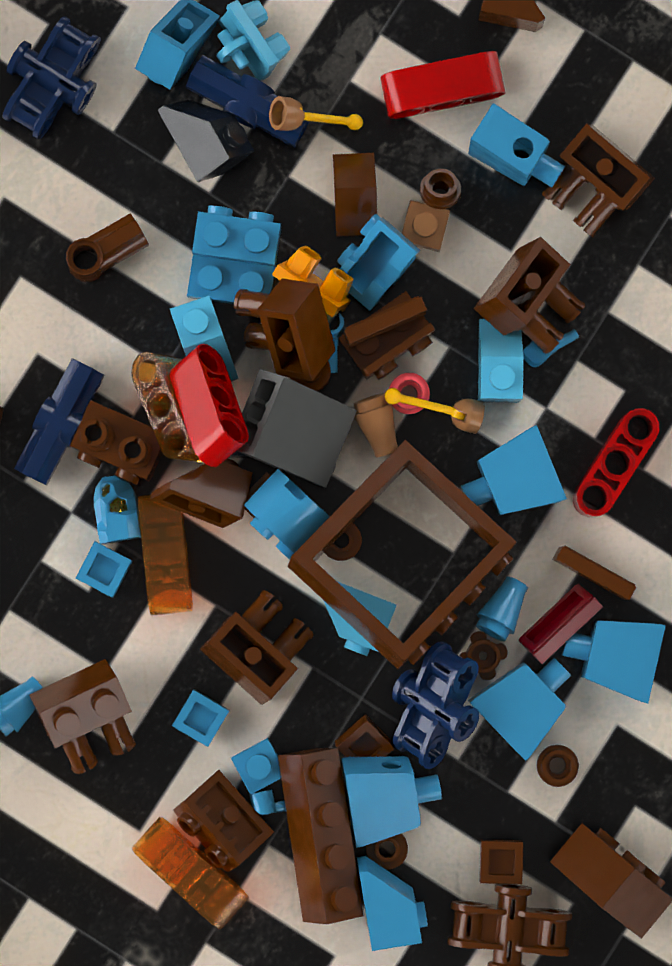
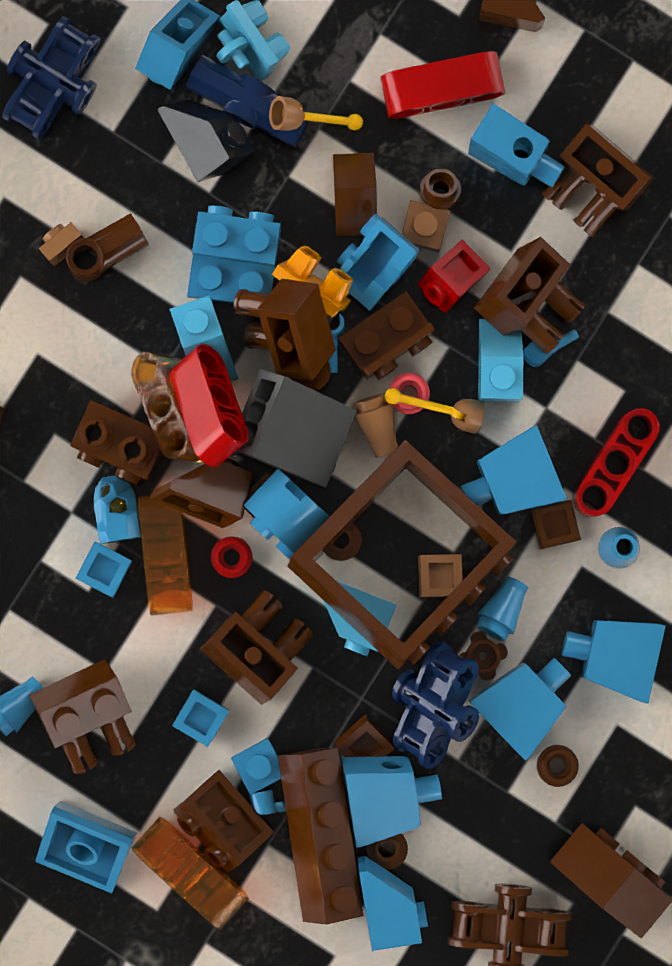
(58, 241): none -> medium nougat plate
(58, 421): dark blue piece -> none
(85, 846): none -> dark azure slope
(222, 547): none -> red plate
(385, 321): reddish brown tile -> none
(439, 574): none -> medium nougat plate
(453, 276): none -> red bracket
(501, 861): reddish brown plate -> none
(555, 524): none -> reddish brown tile
(560, 623): dark red tile -> none
(594, 572): reddish brown tile -> none
(608, 550): none -> dark azure cone

